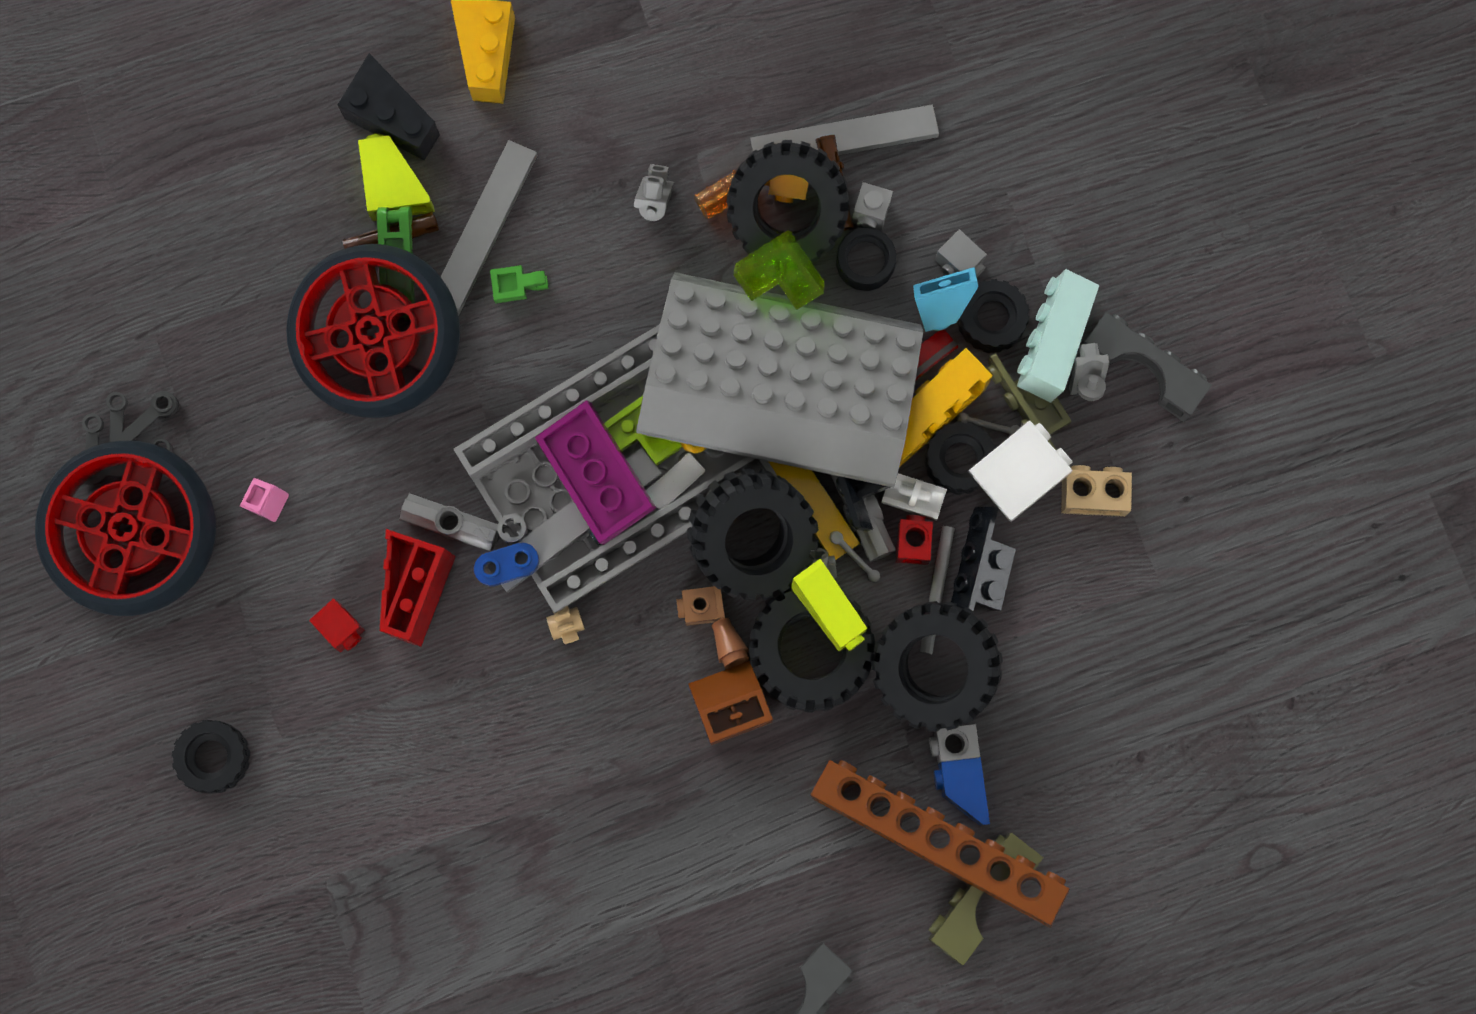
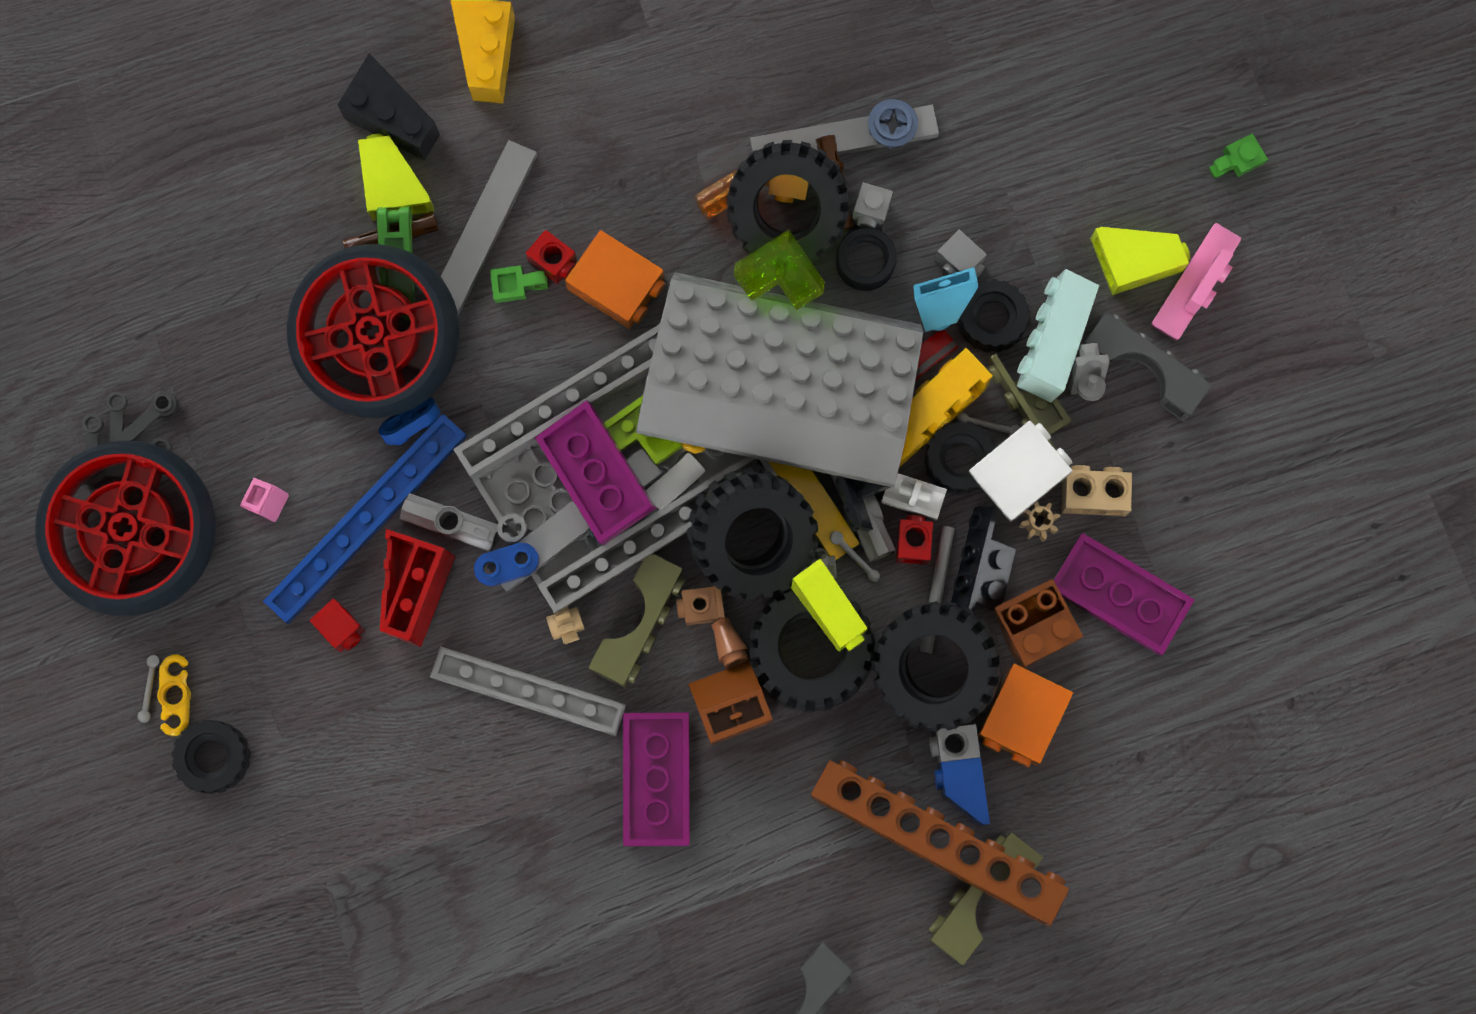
(153, 662): none -> light grey hinge
(167, 681): none -> yellow piece
(364, 519): none -> blue plate
(400, 427): none -> blue plate
(528, 691): none -> light grey tile
(545, 246): none -> red brick
(616, 280): none -> orange brick
(619, 657): none -> olive arch
(654, 193): light grey hips -> none
(656, 779): none -> magenta plate
(904, 116): none -> sand blue gear
(1024, 716): none -> orange brick
(1037, 624): none -> dark orange slope
(1047, 525): none -> tan gear
(1122, 594): none -> magenta plate
(1138, 256): none -> neon yellow slope
(1197, 282): none -> bright pink bracket
(1239, 156): none -> bright green plate

